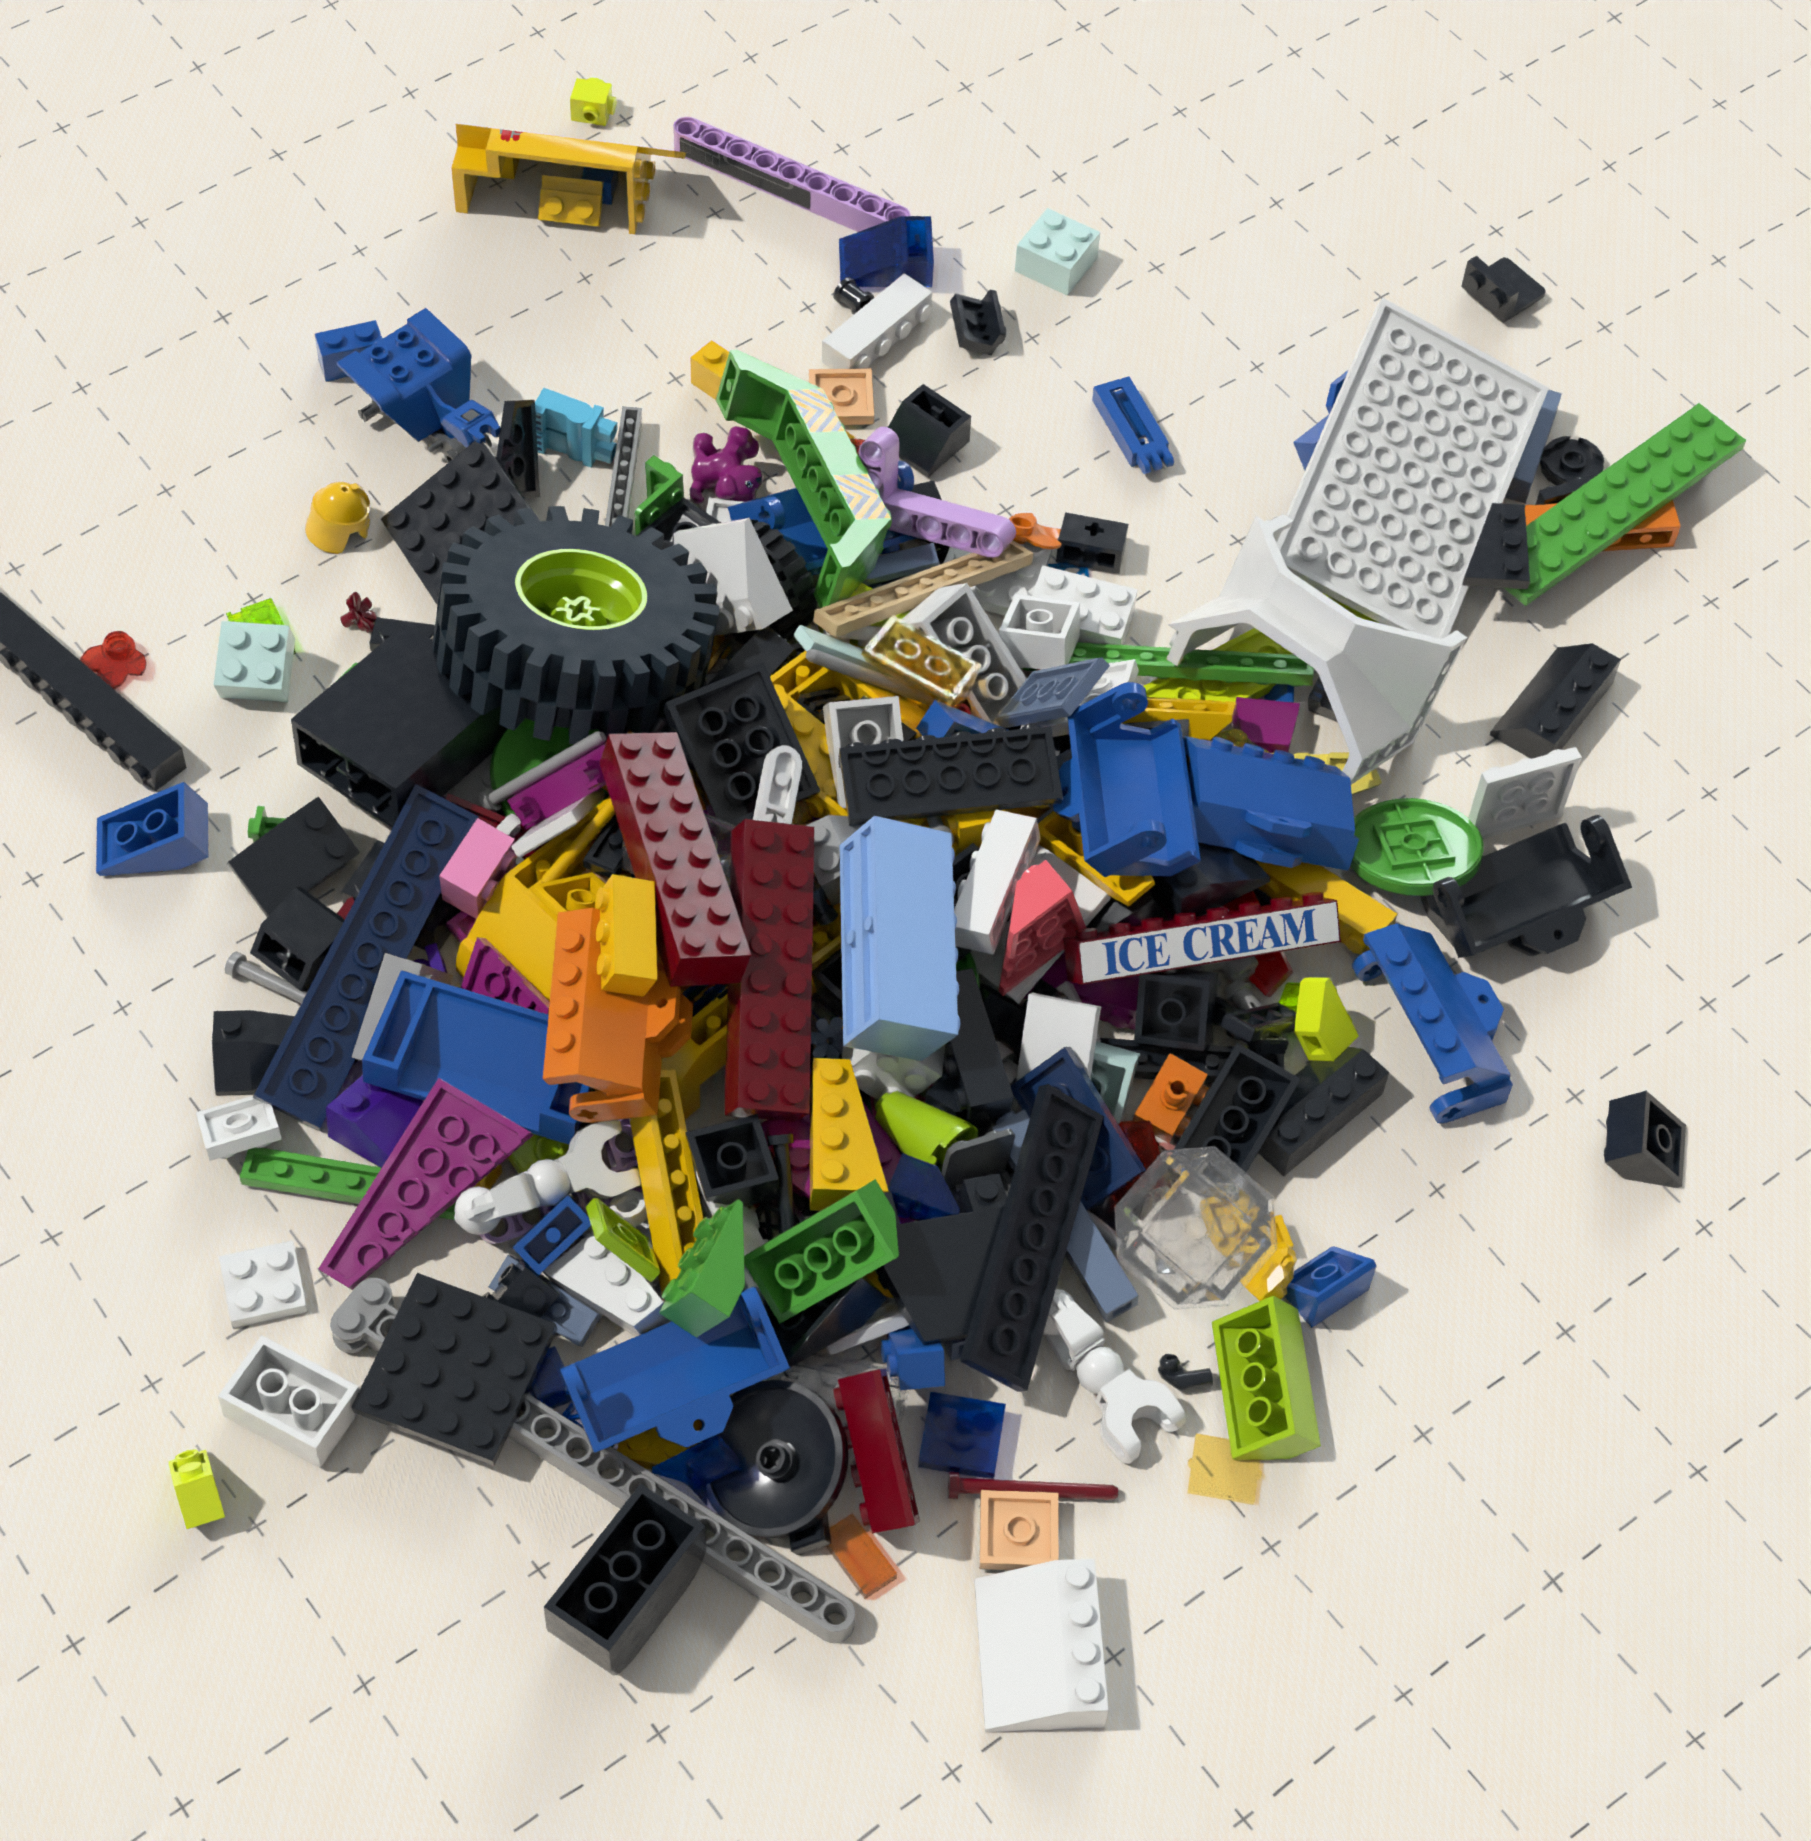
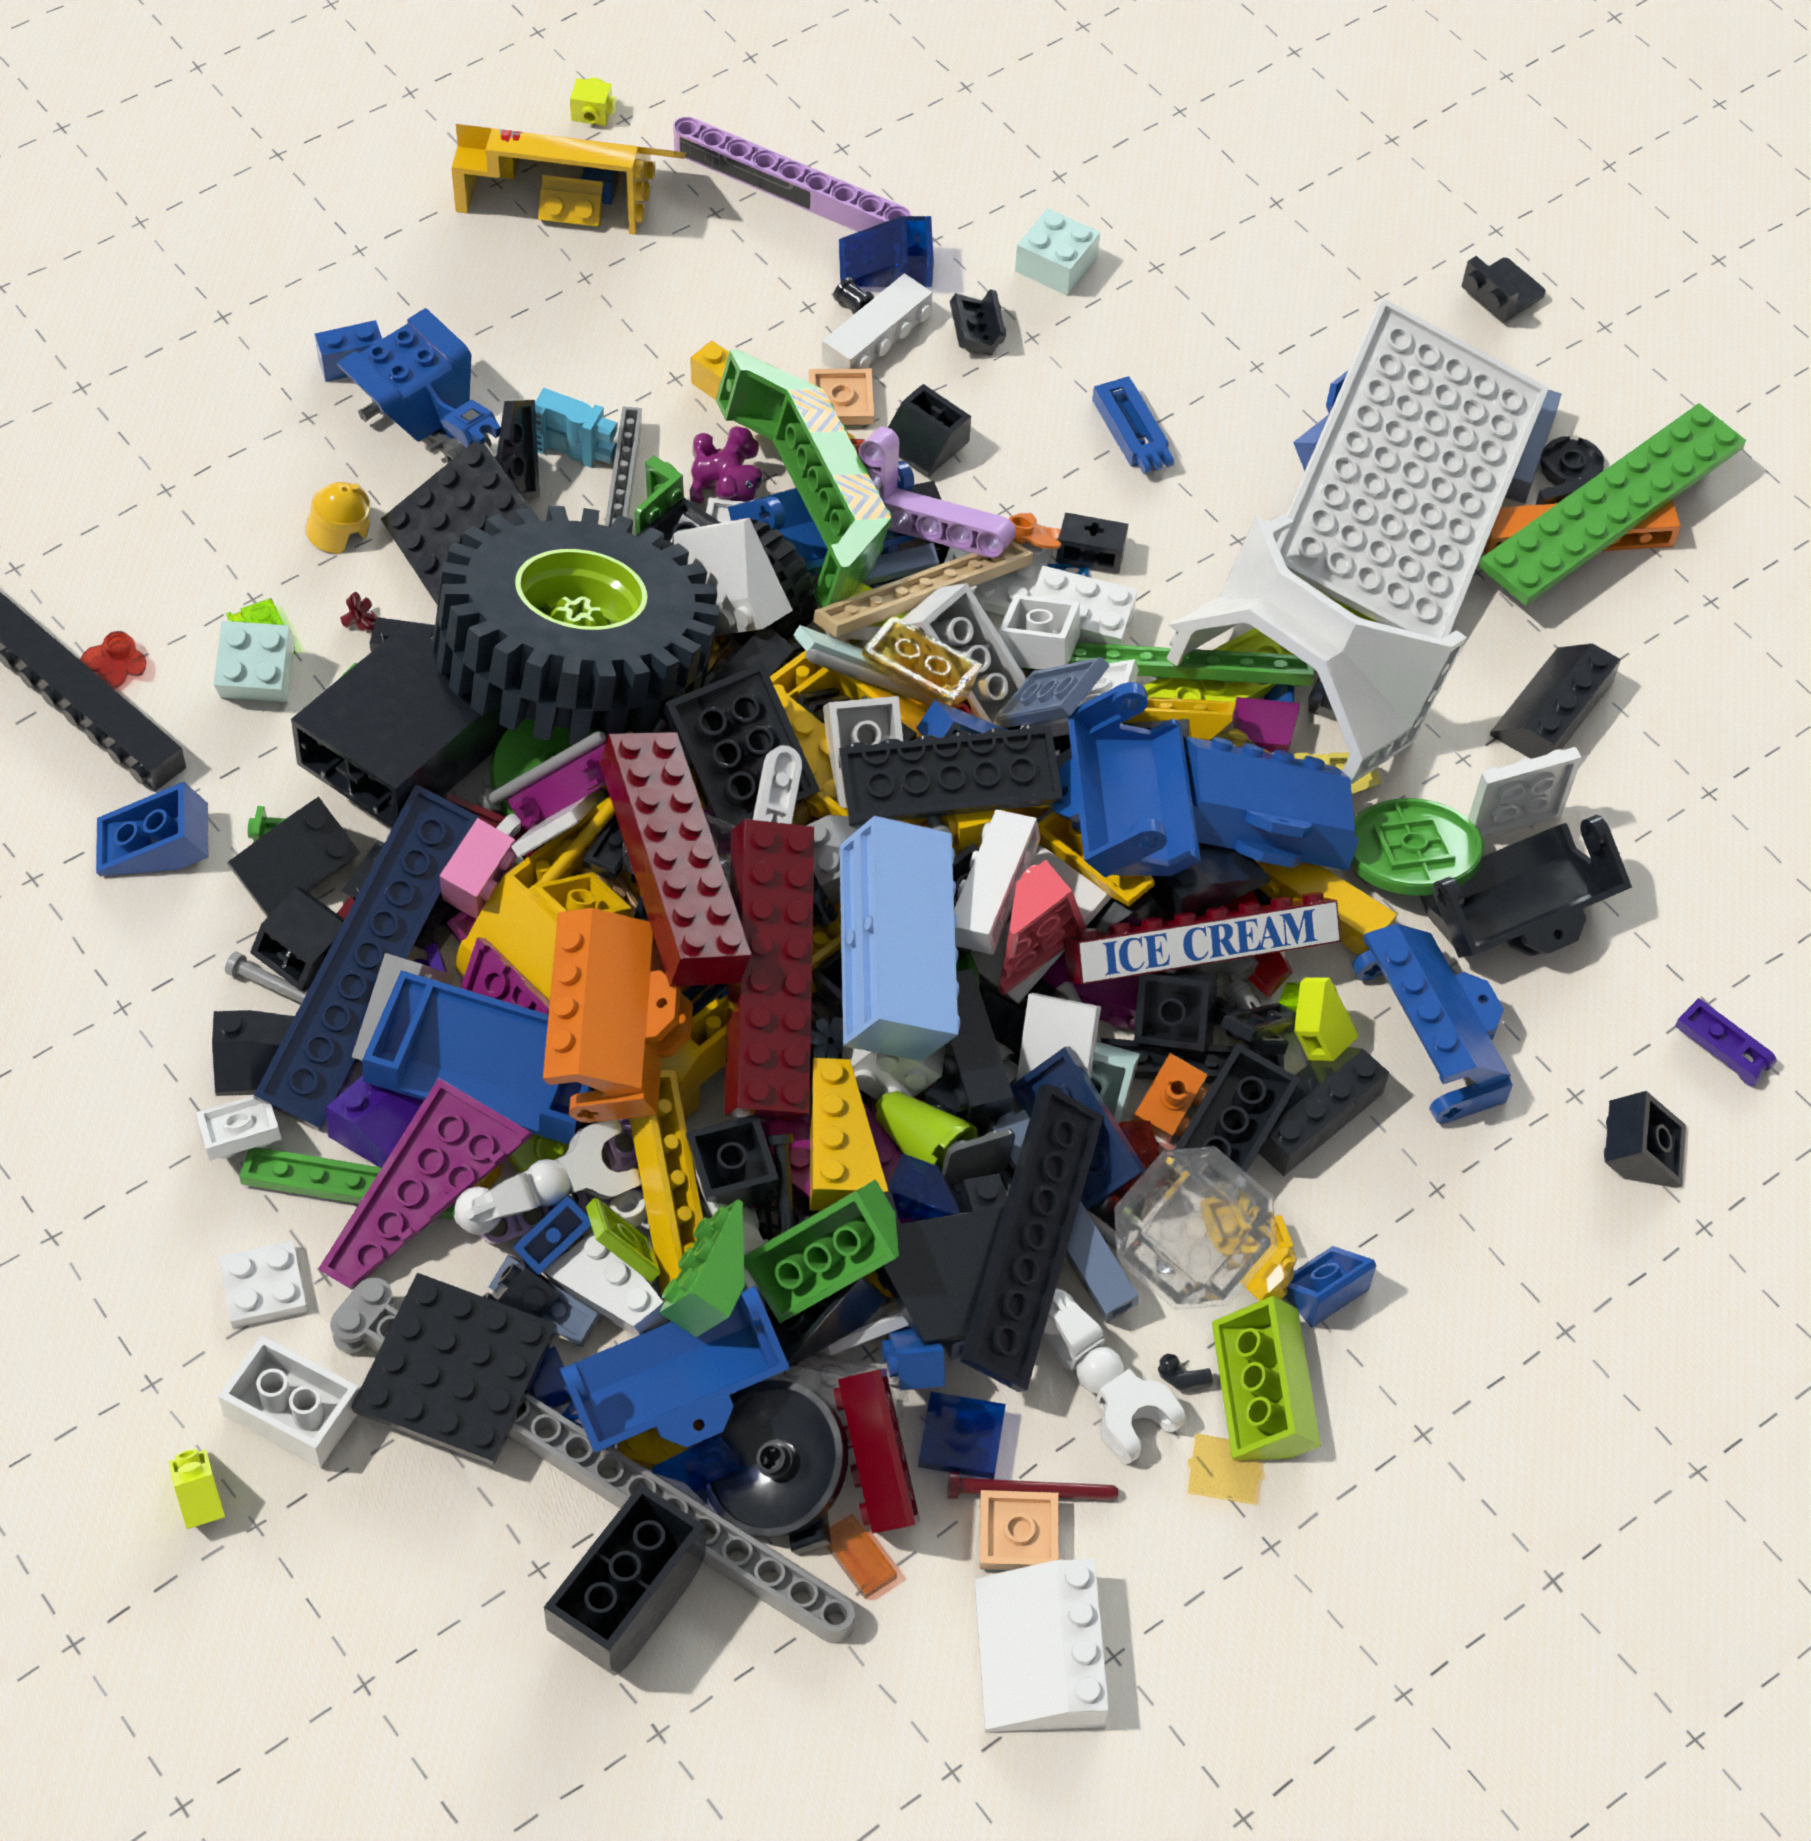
(627, 935): yellow brick -> none
(1501, 550): black wing -> none
(1726, 1041): none -> dark purple plate

